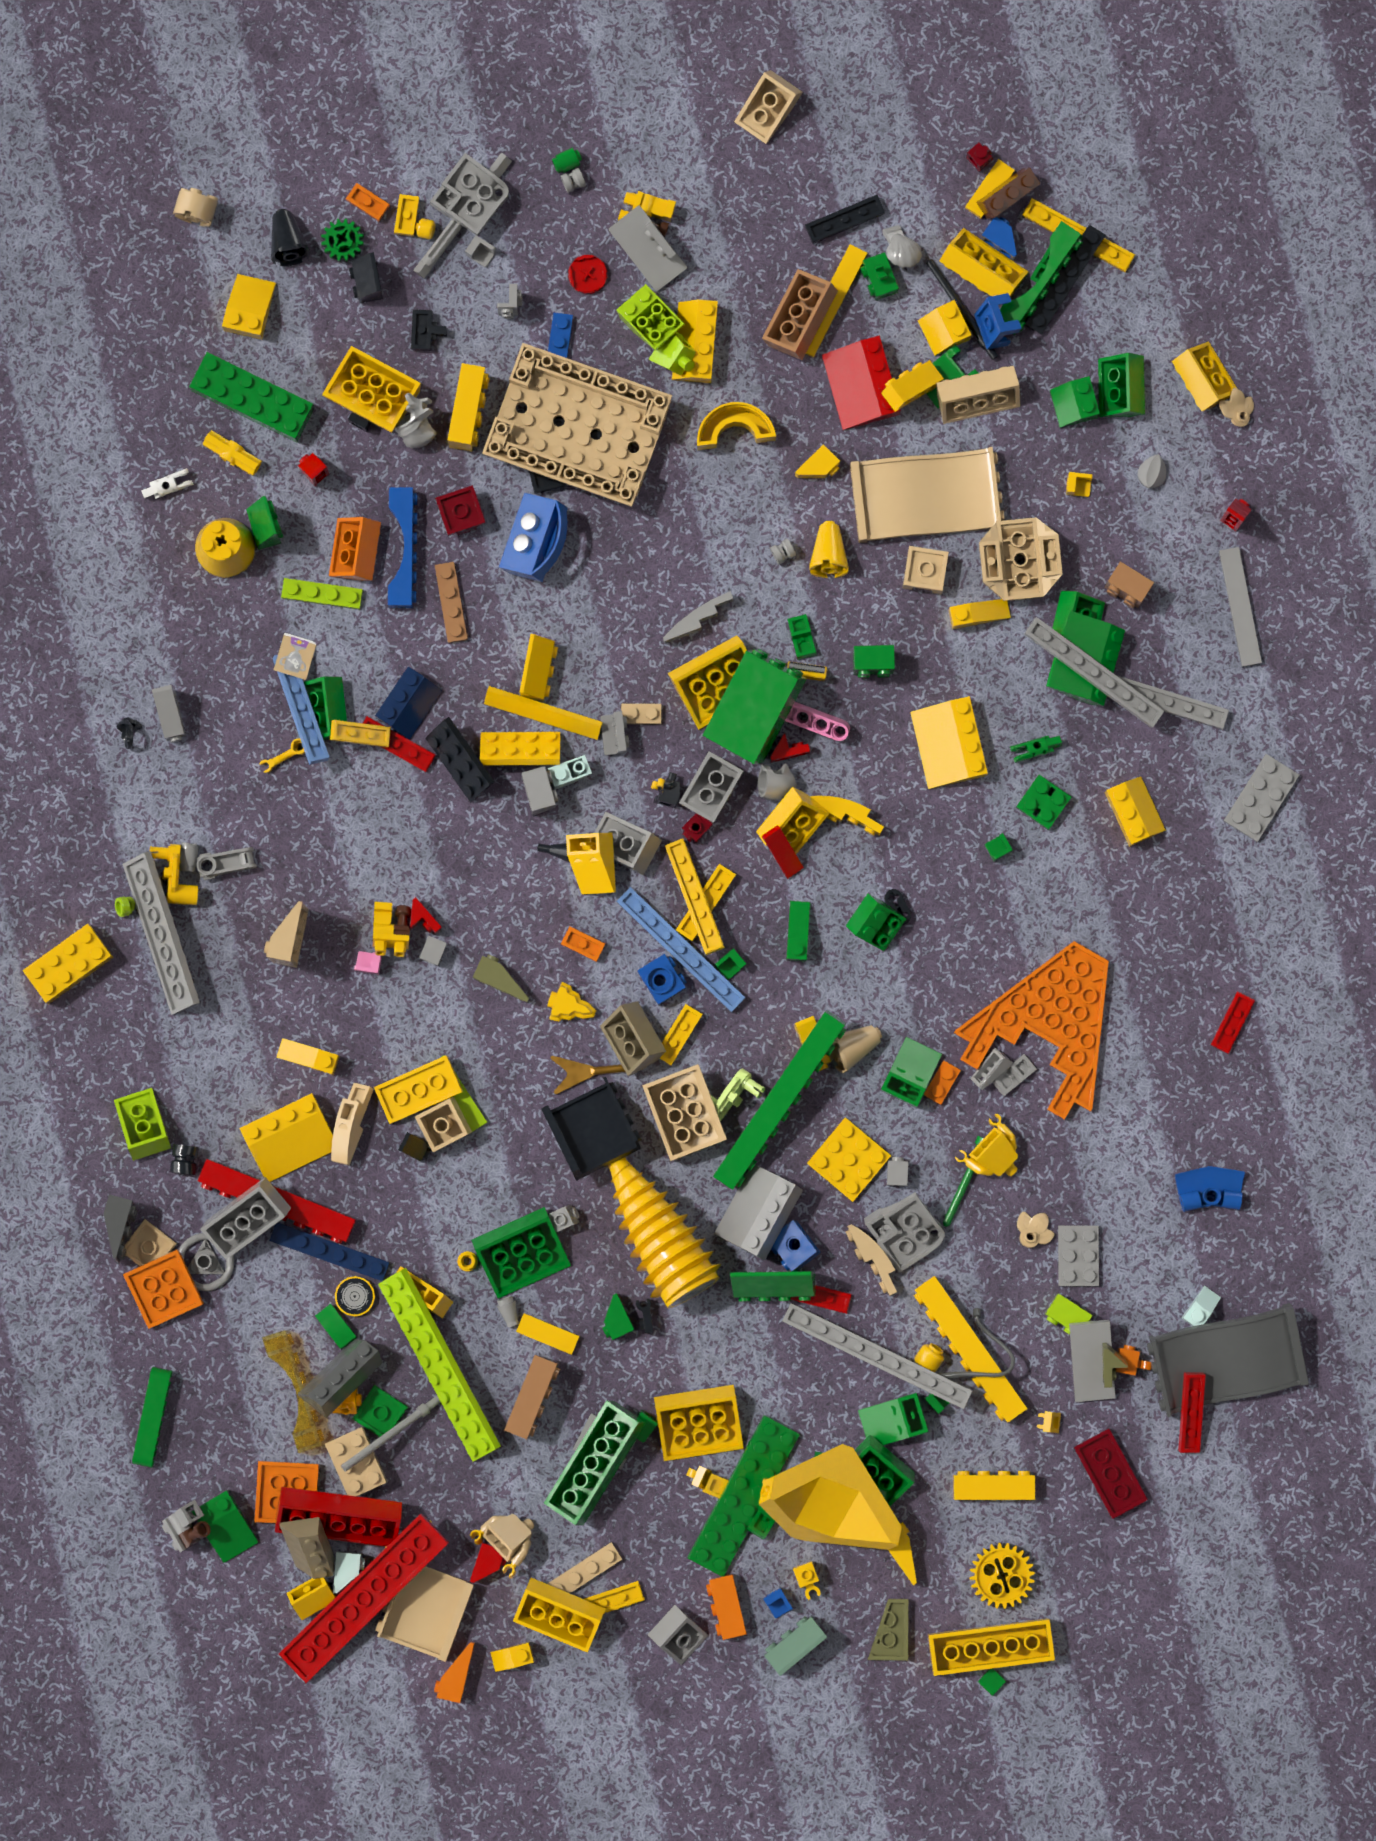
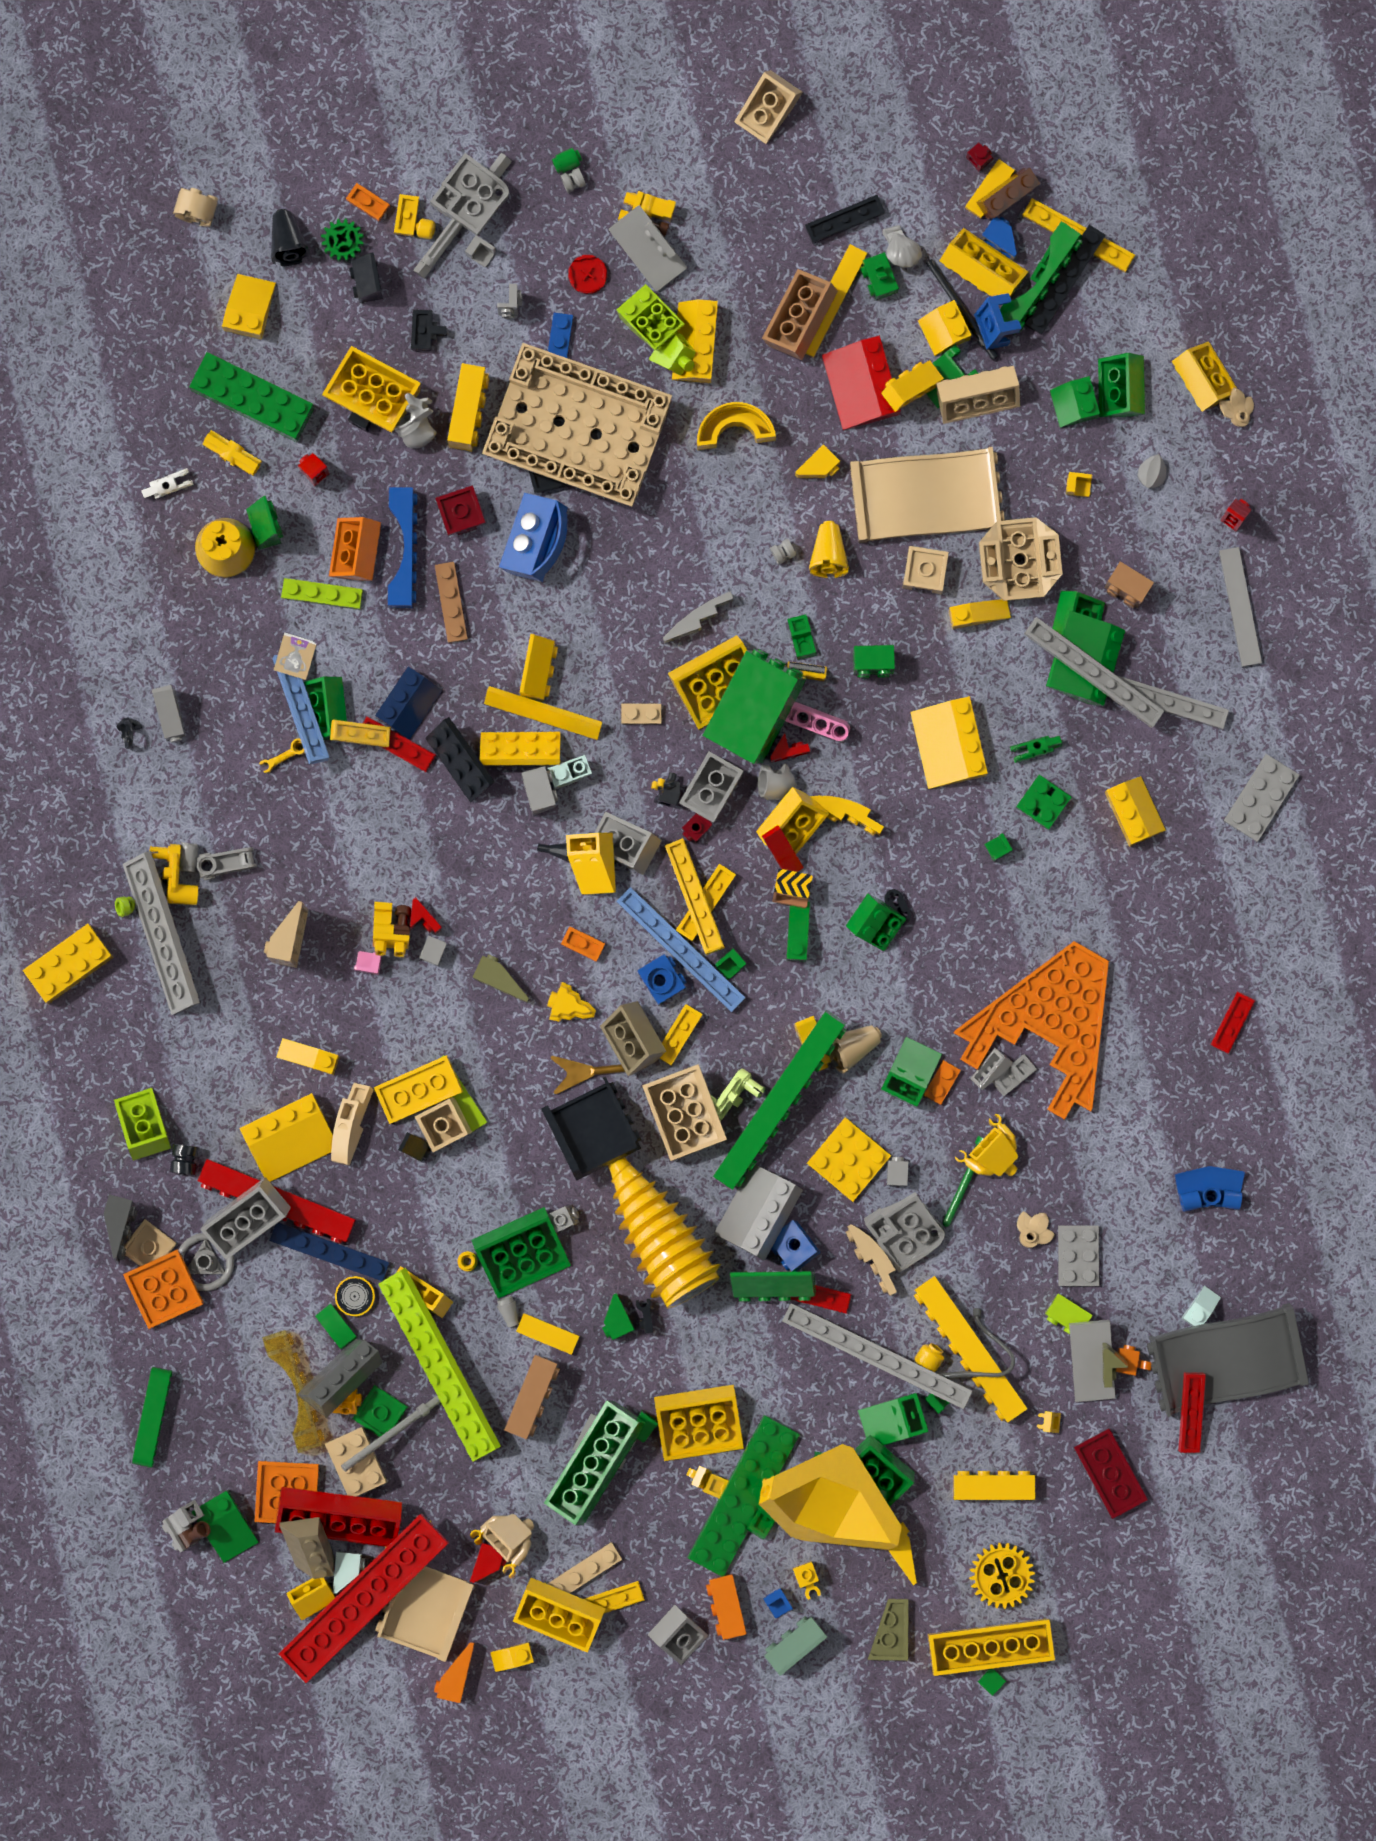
(613, 733): light grey bracket -> none
(792, 888): none -> piece

